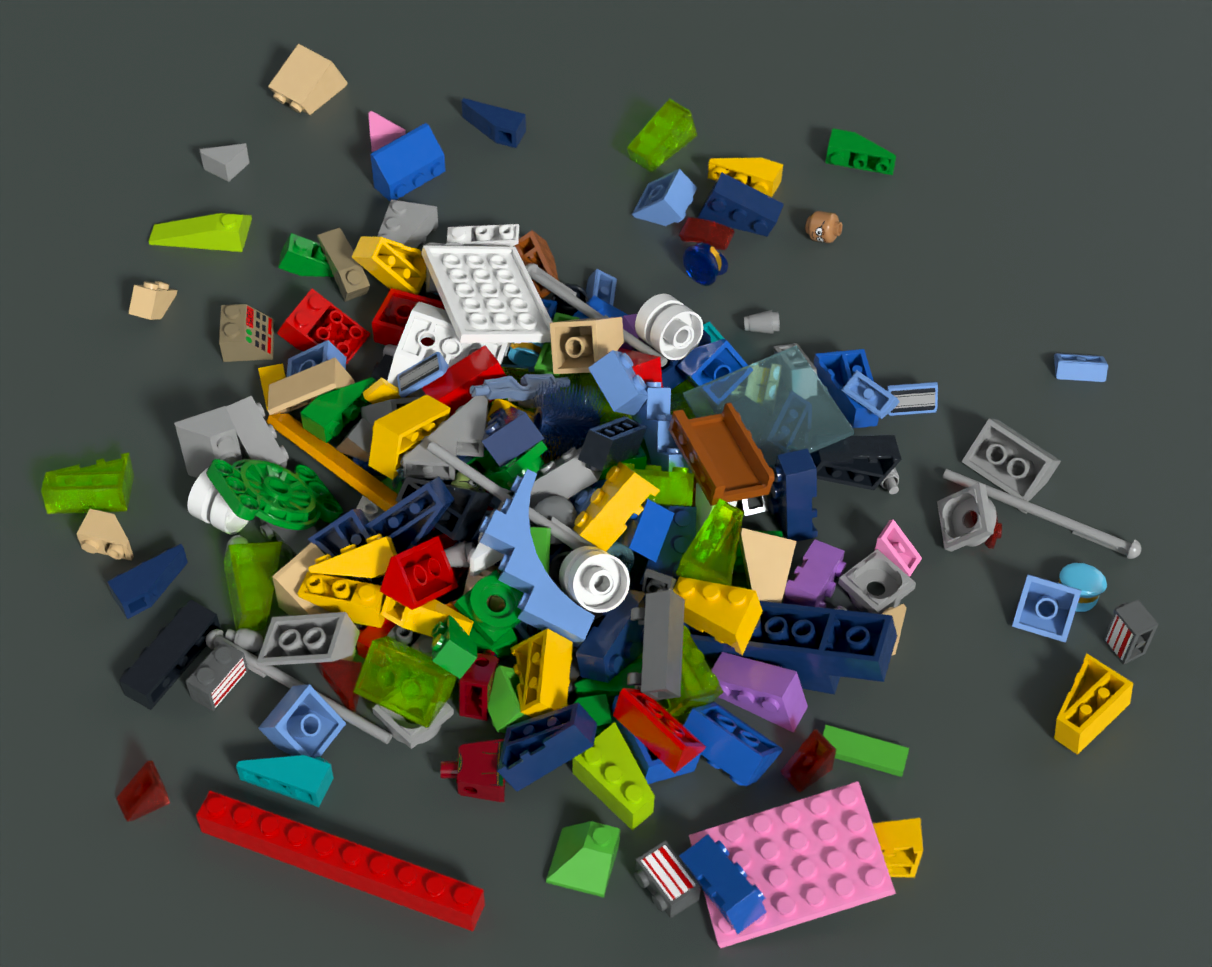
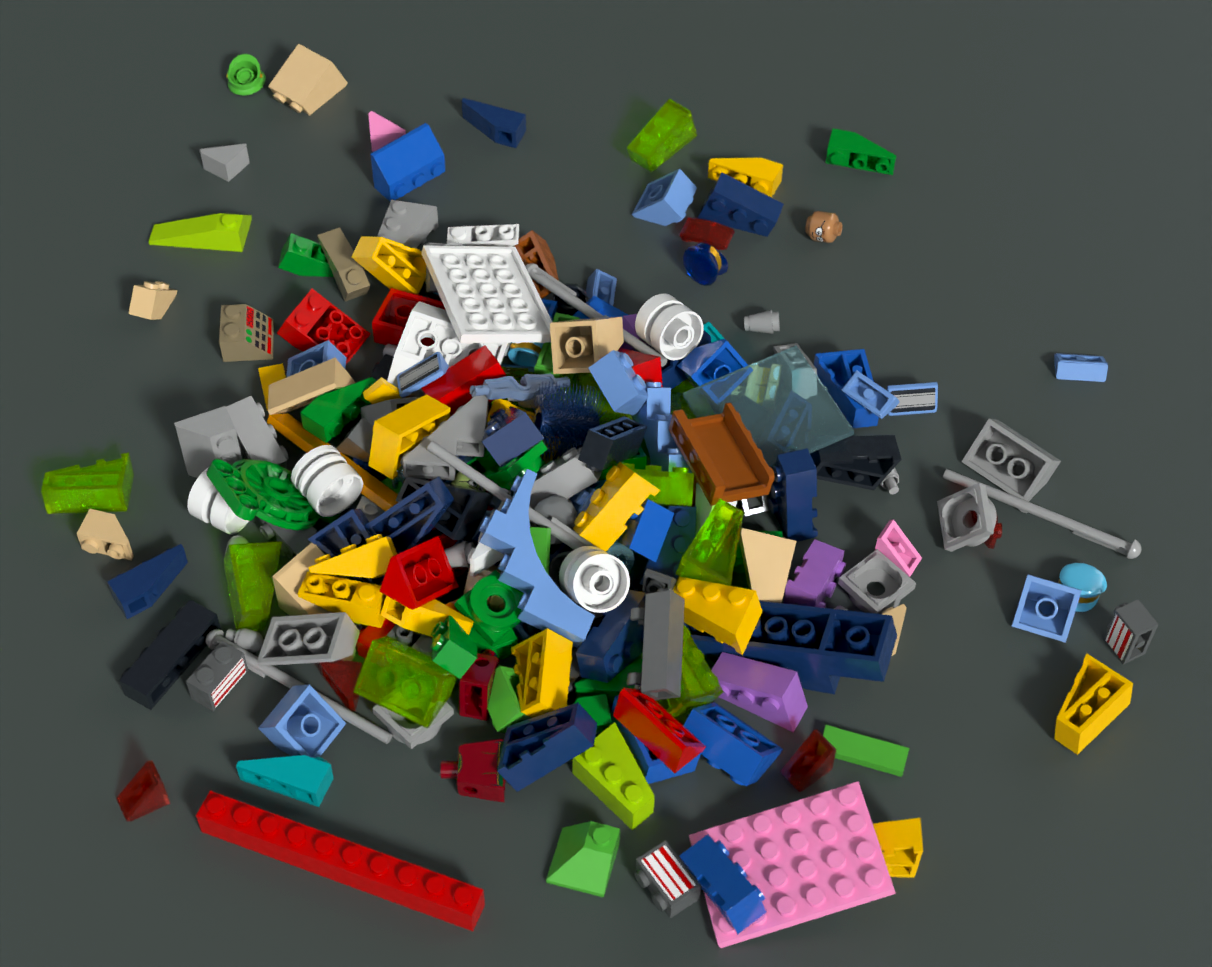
(245, 75): none -> bright green piece
(327, 480): none -> white wheel

